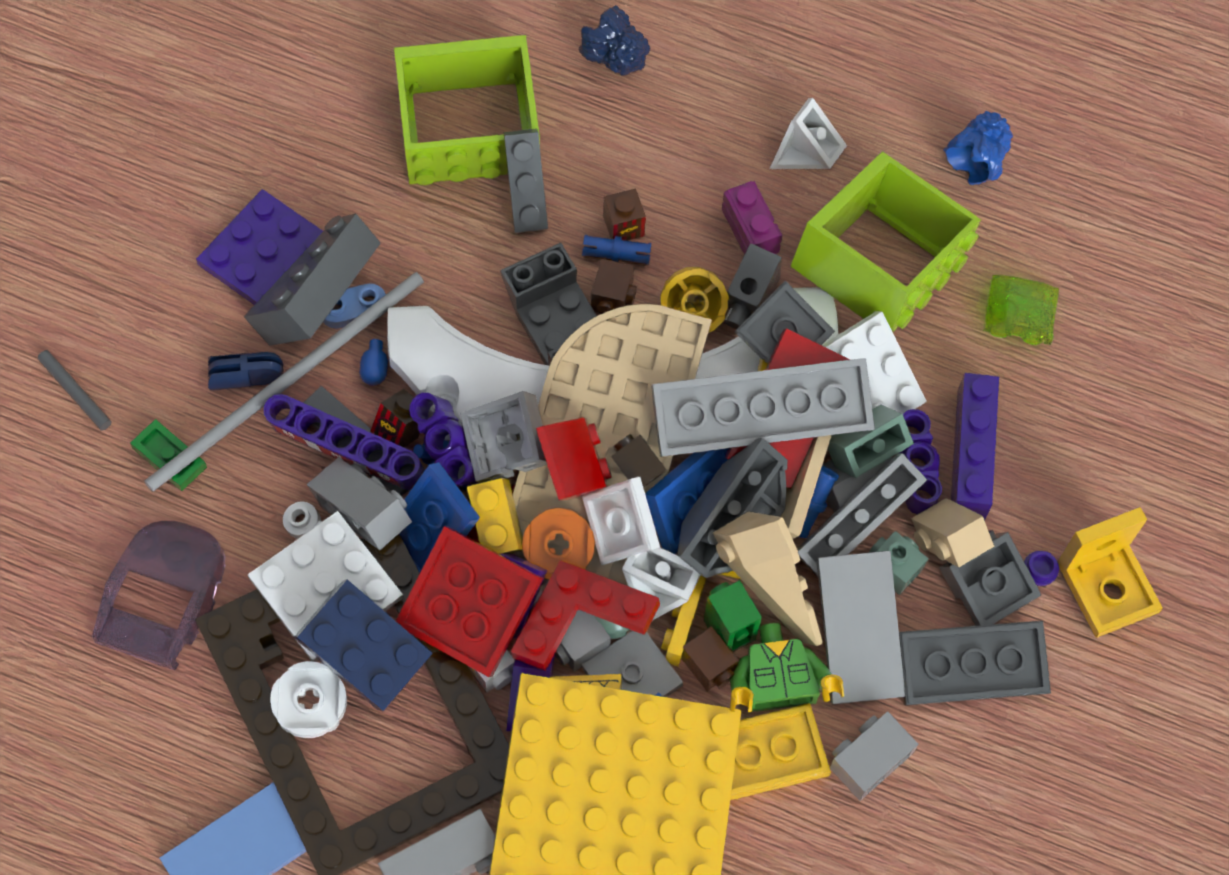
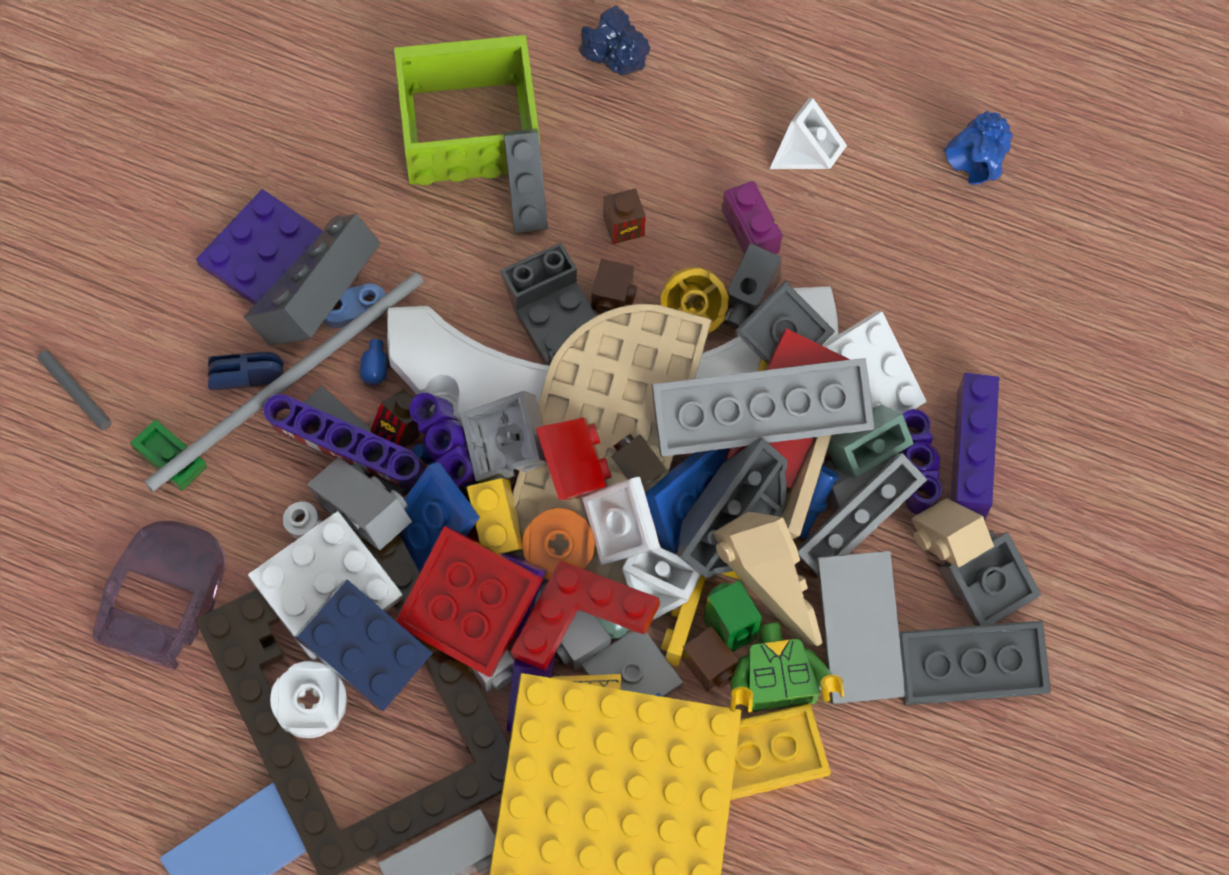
(616, 249): blue pin -> none
(872, 755): light grey brick -> none
(905, 558): sand green brick -> none
(909, 207): lime window -> none
(1021, 309): clear neon green slope -> none
(1042, 567): dark purple plate -> none
(1104, 557): yellow bracket -> none

